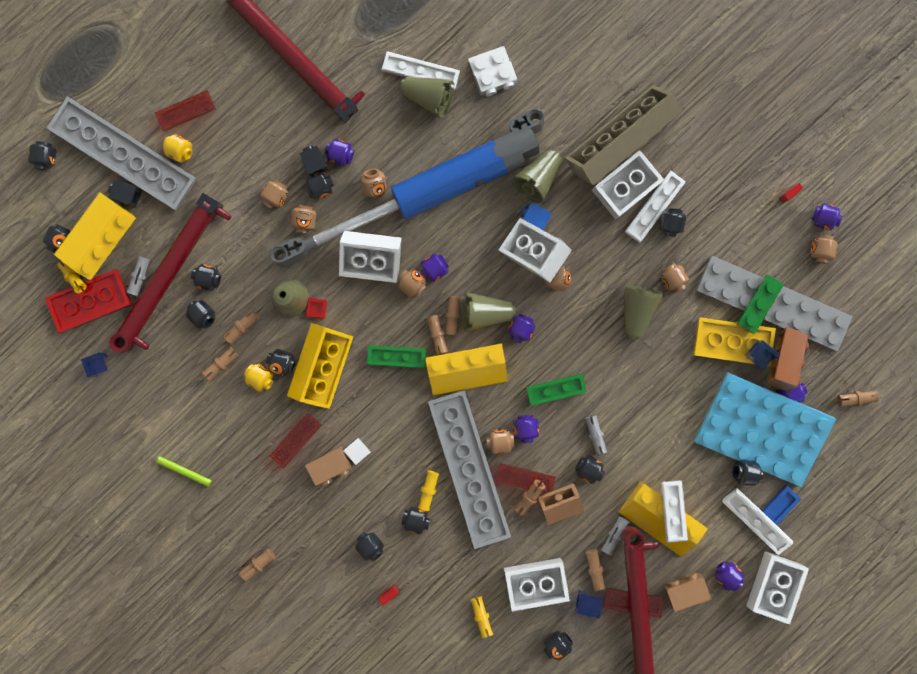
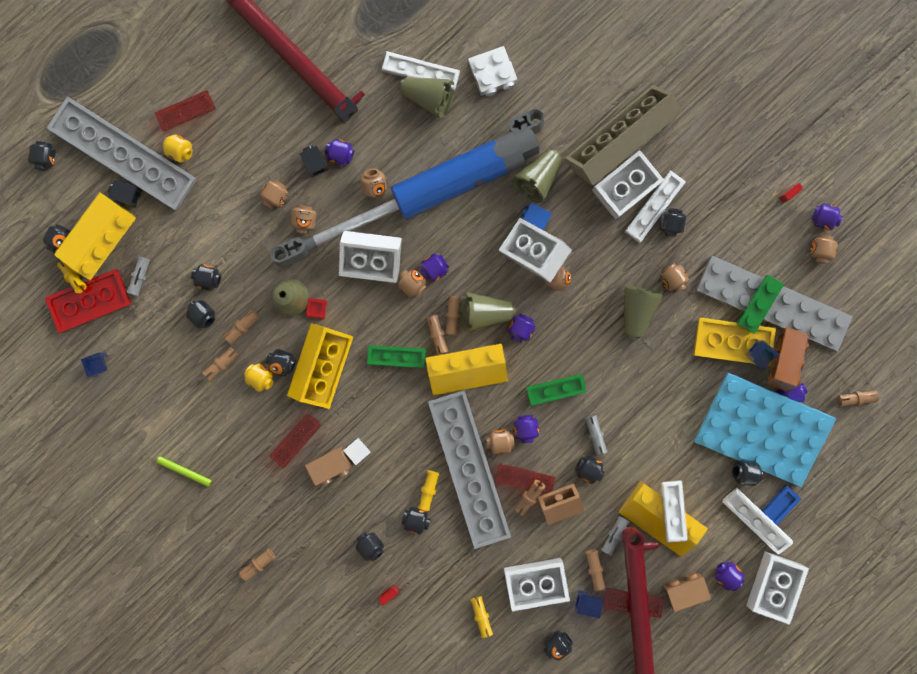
(165, 274): dark red piece -> none
(319, 186): black head -> none

